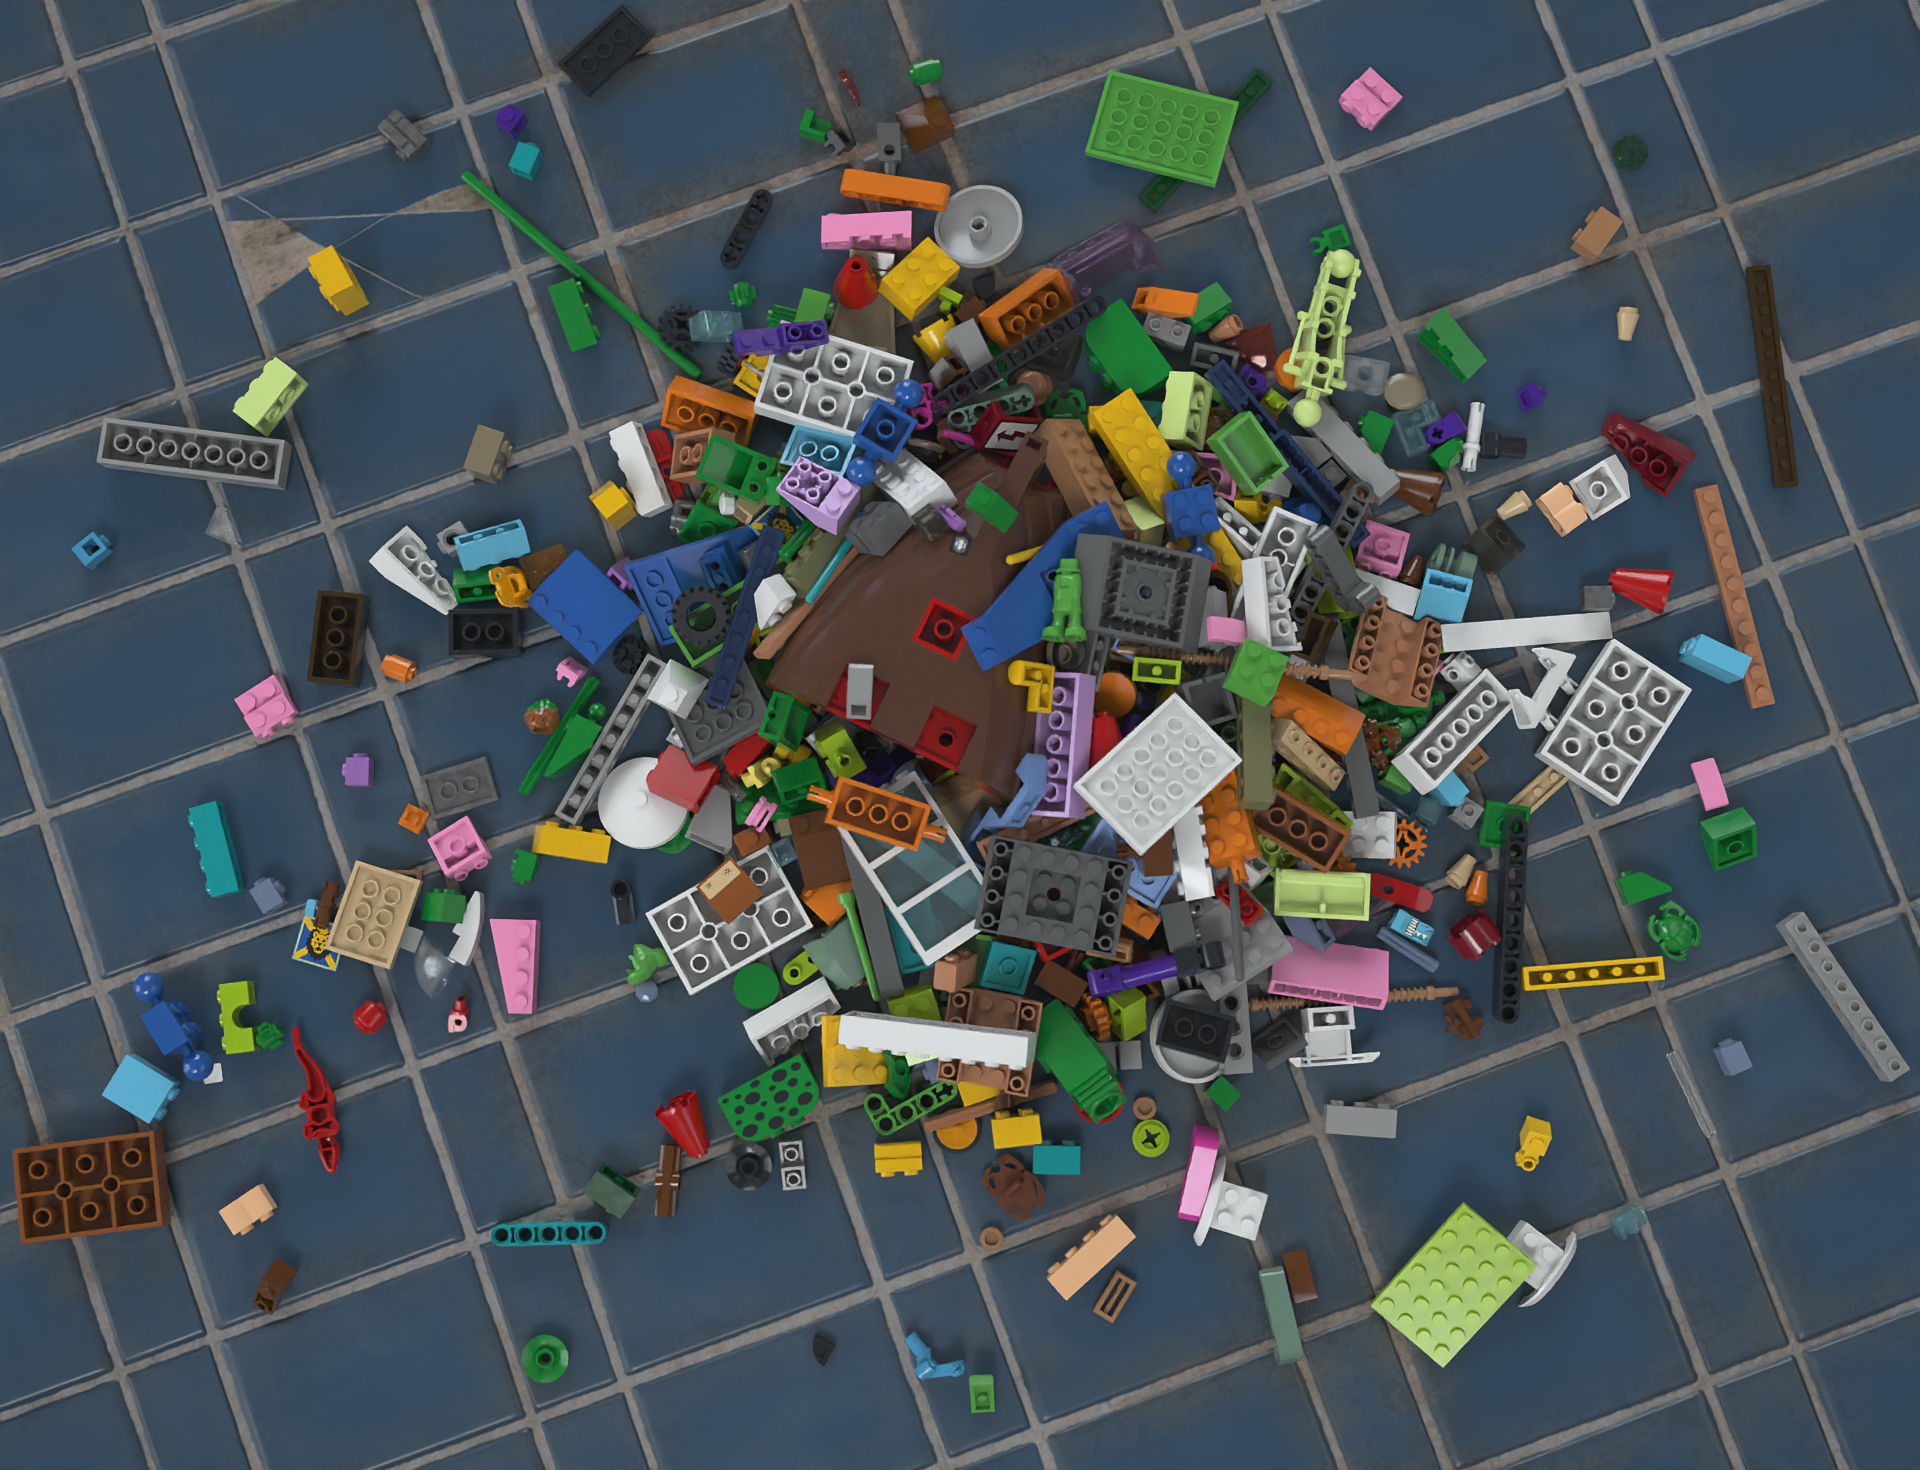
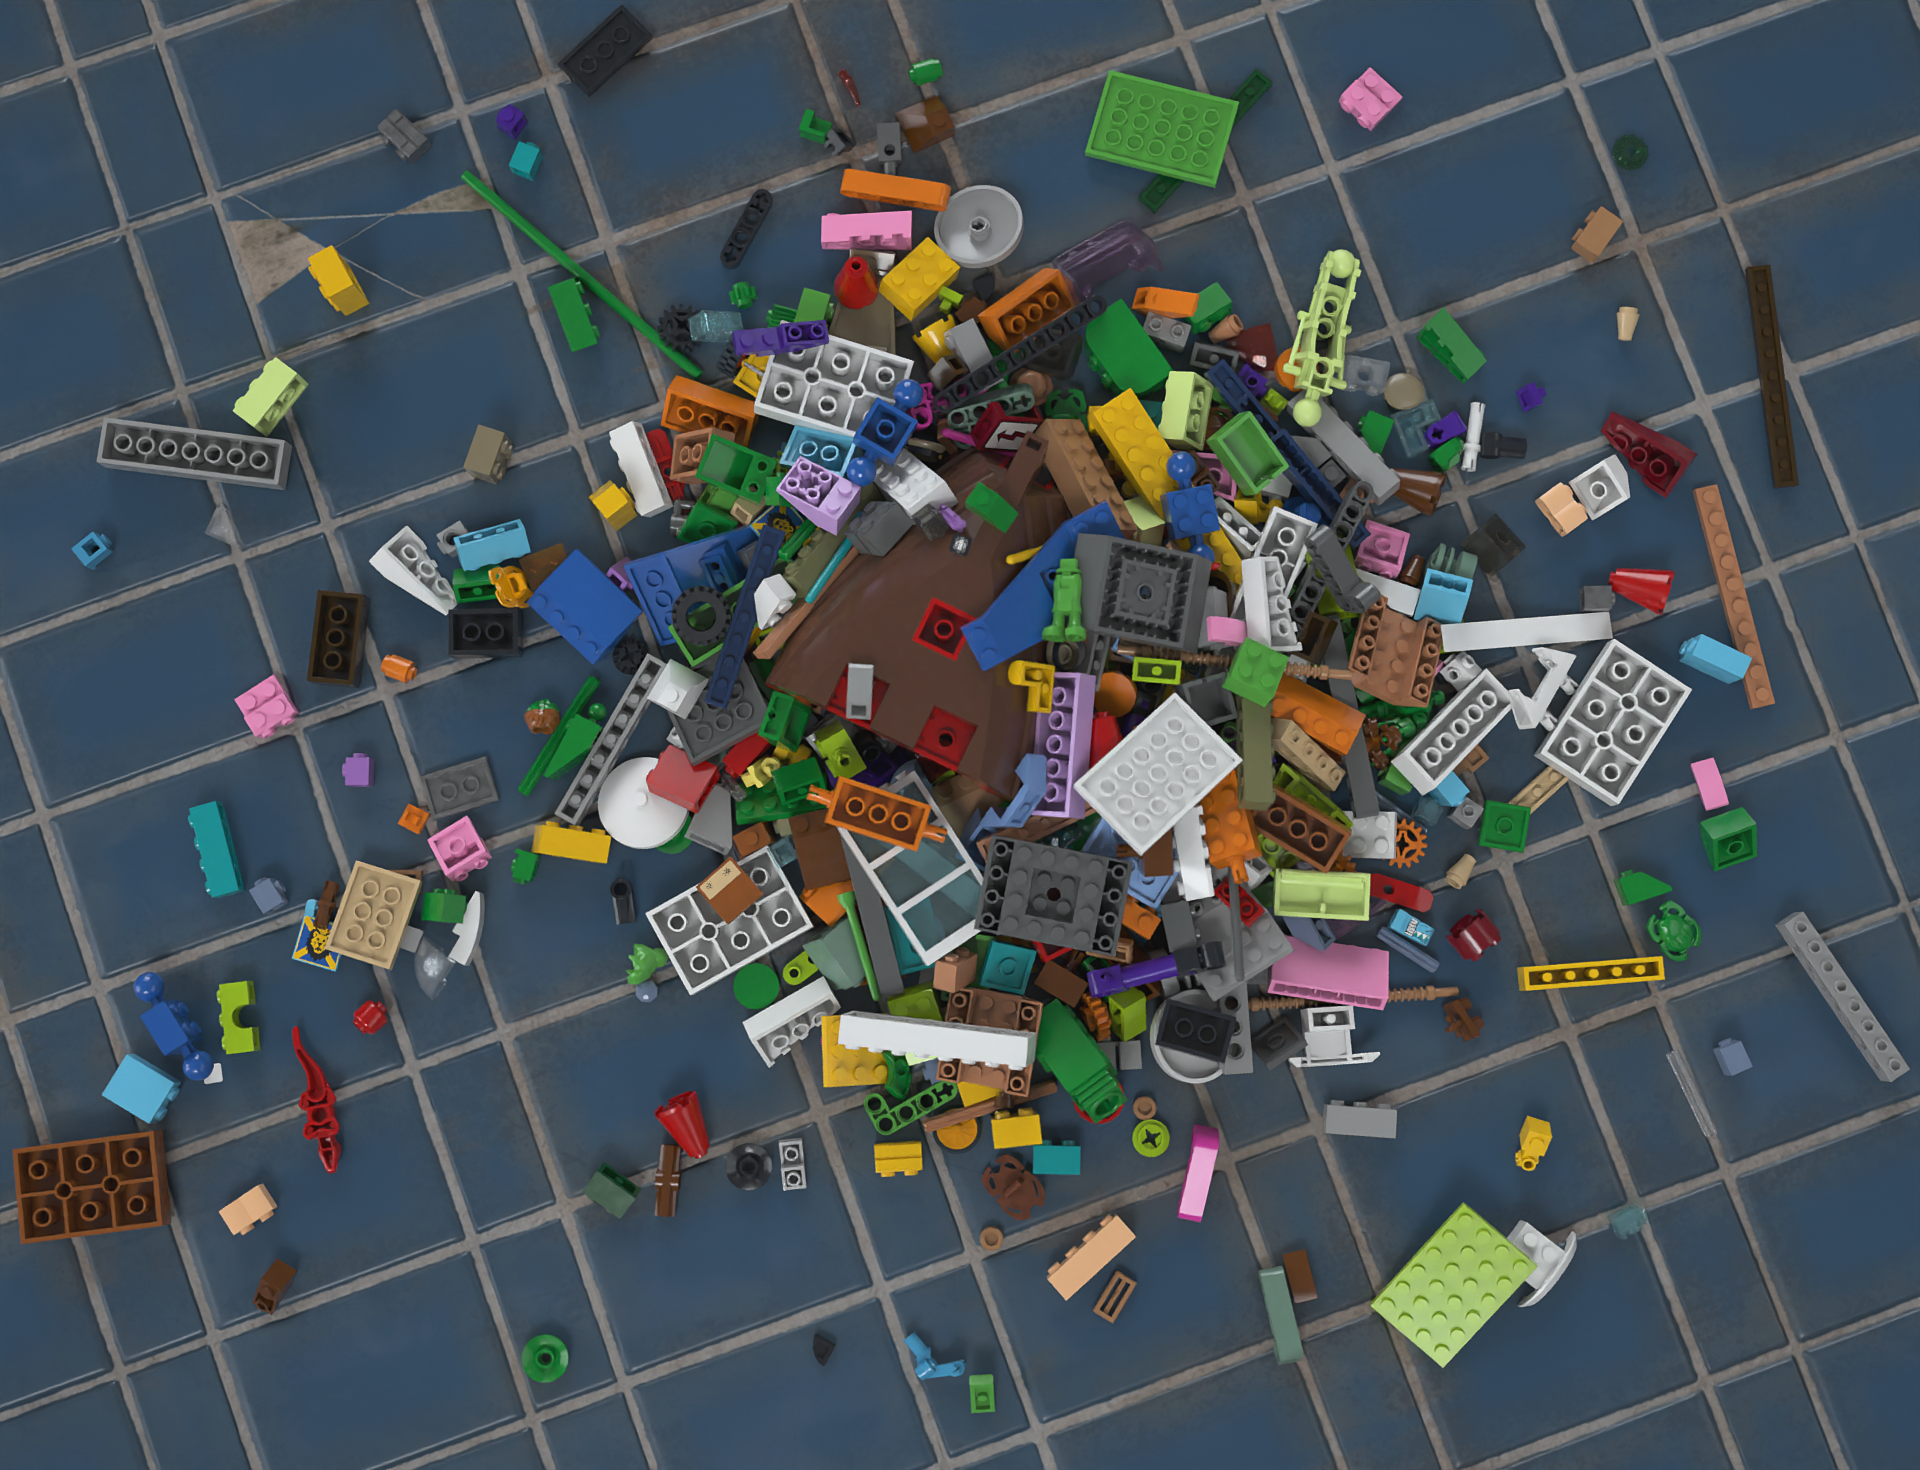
(269, 1035): green gear -> none
(458, 1011): piece -> none
(518, 960): bright pink wedge -> none
(538, 1233): teal beam -> none
(572, 670): bright pink tile -> none
(727, 504): white tile -> none
(759, 812): bright pink wheel -> none
(772, 1100): green brick -> none
(1222, 1093): green panel -> none
(1230, 1207): white piece -> none
(1332, 240): green plate -> none
(1478, 890): orange cone -> none
(1514, 505): tan cone -> none
(1515, 930): black beam -> none

